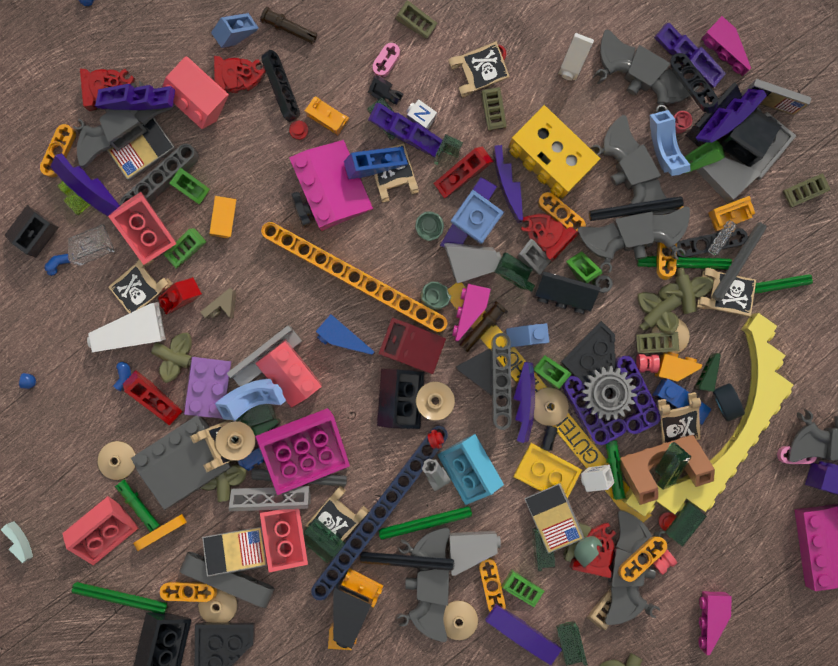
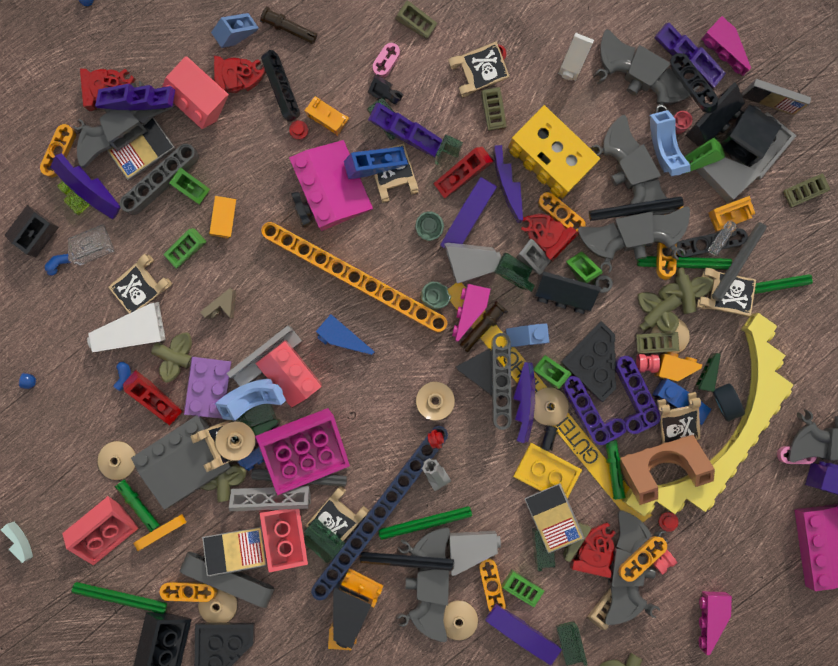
(142, 228): coral slope -> none
(179, 295): red slope -> none
(398, 399): black slope -> none
(412, 346): dark red slope -> none
(421, 114): white brick -> none
(470, 469): medium azure slope -> none
(477, 216): medium blue plate -> none
(587, 550): sand green hair -> none
(596, 393): light grey gear -> none
(597, 478): white brick -> none
(672, 465): clear green panel -> none
(685, 524): clear green panel -> none
(727, 119): dark purple slope -> none

